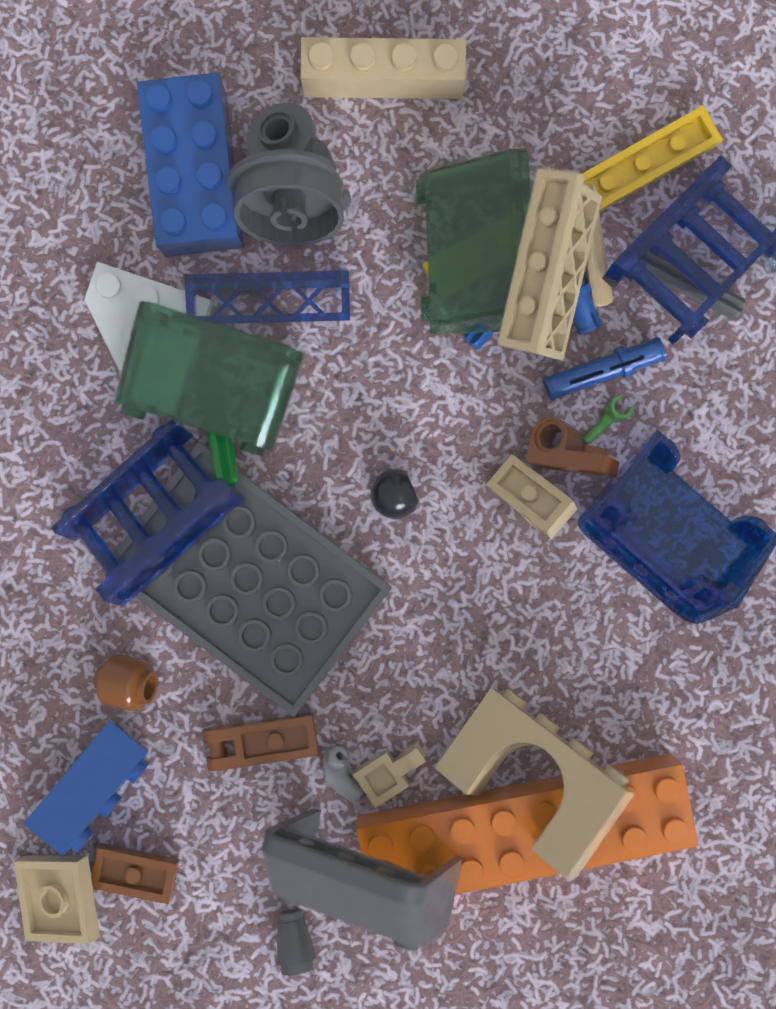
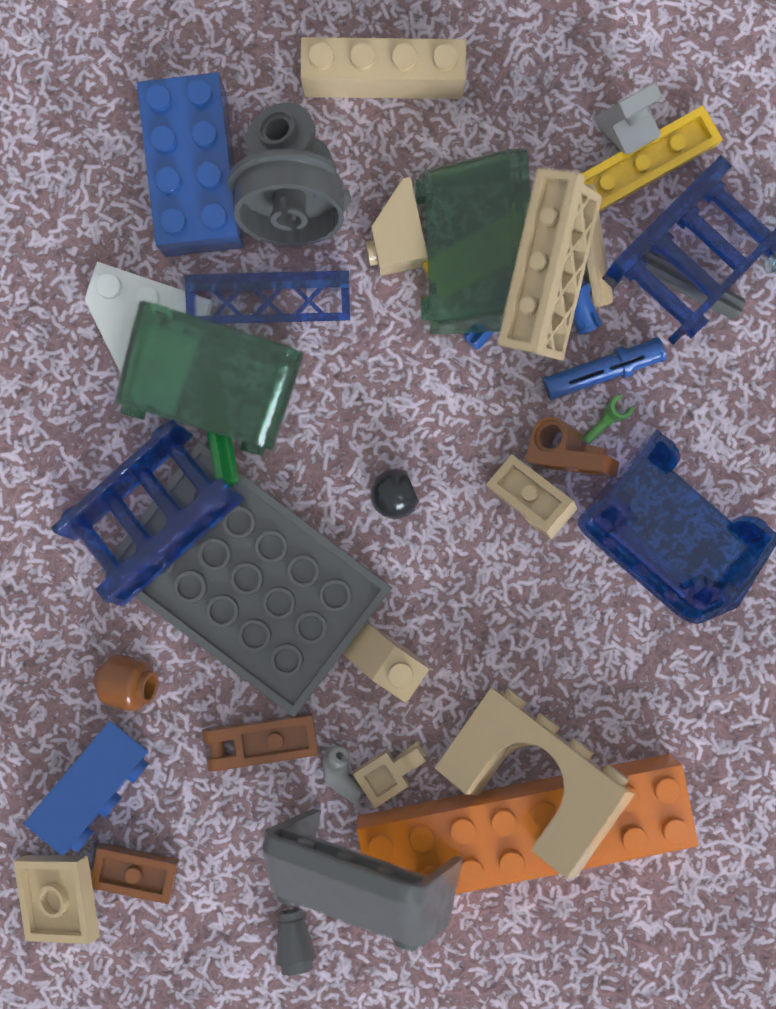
(386, 662): none -> tan slope
(398, 234): none -> tan slope
(631, 120): none -> light grey slope

